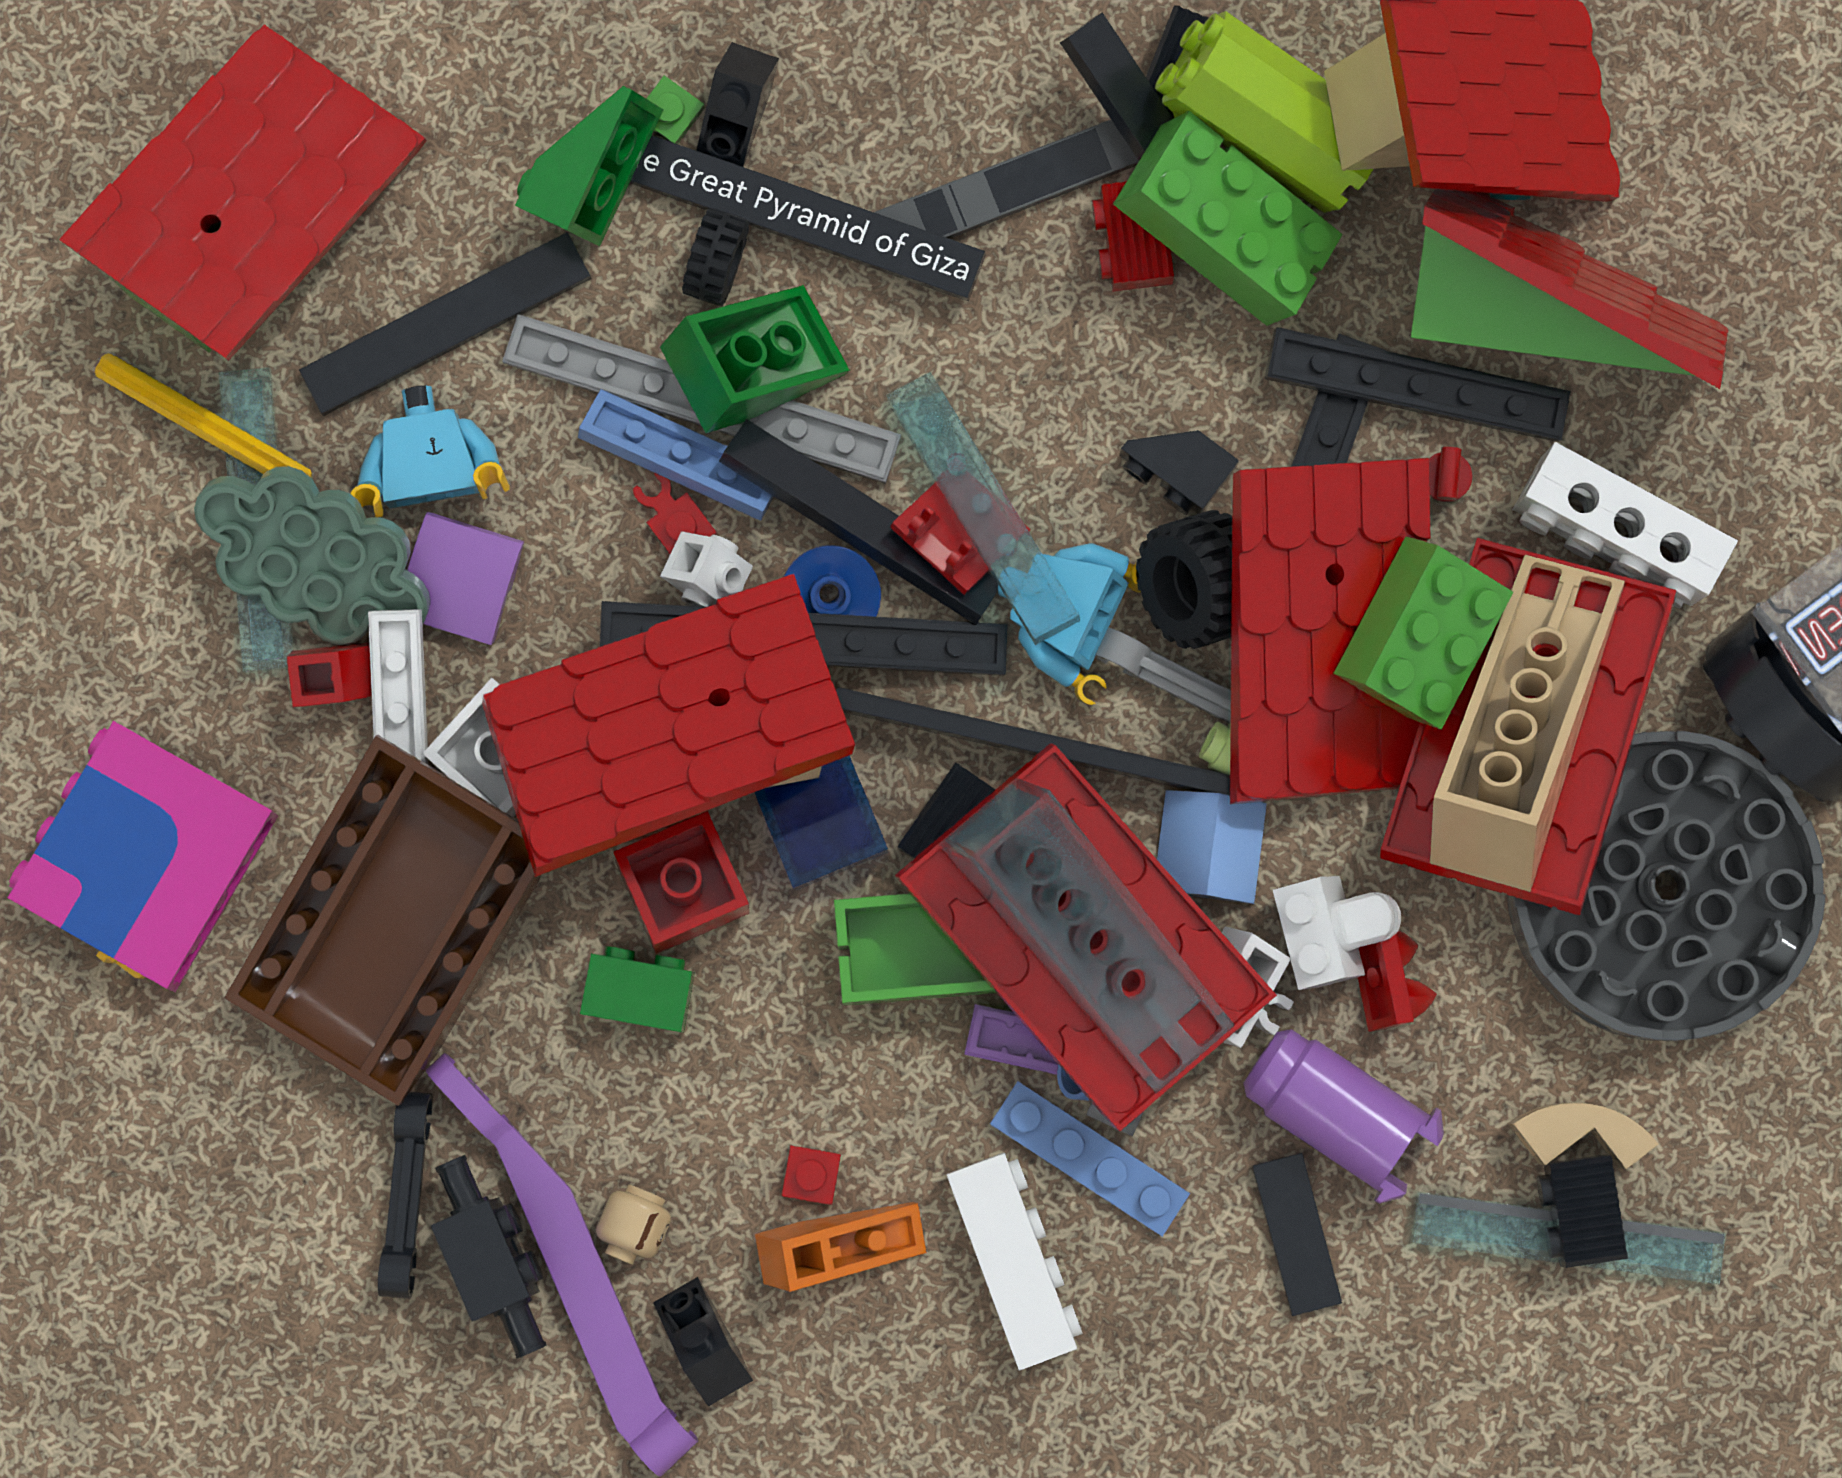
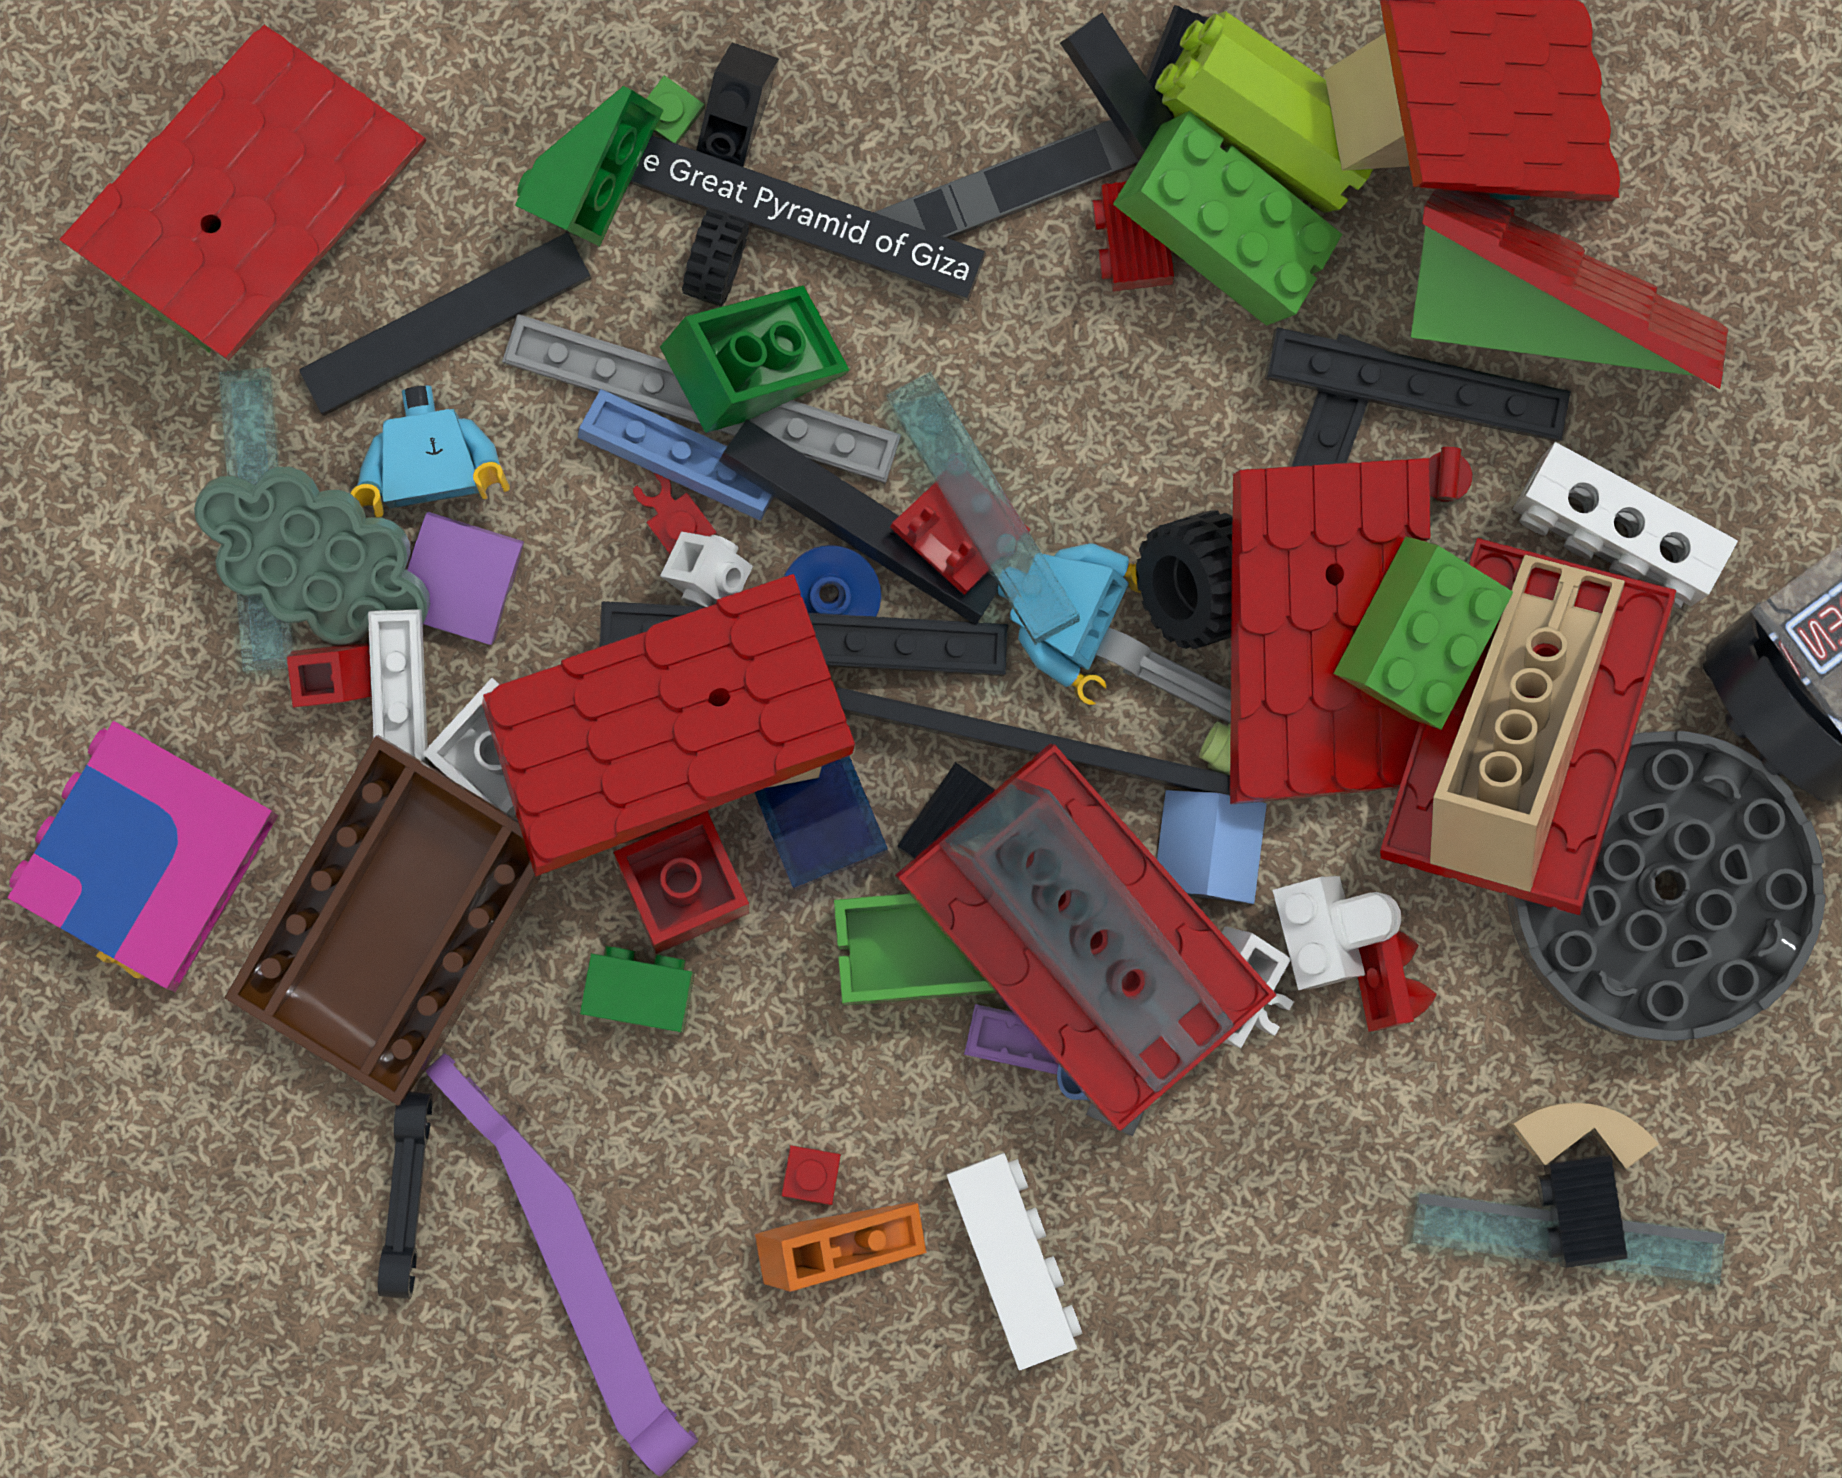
(192, 416): yellow axle -> none
(487, 1257): black brick -> none
(633, 1224): tan head -> none
(702, 1342): black slope -> none
(1090, 1158): medium blue plate -> none
(1188, 464): black slope -> none
(1296, 1234): black tile -> none
(1339, 1109): medium lavender piece -> none

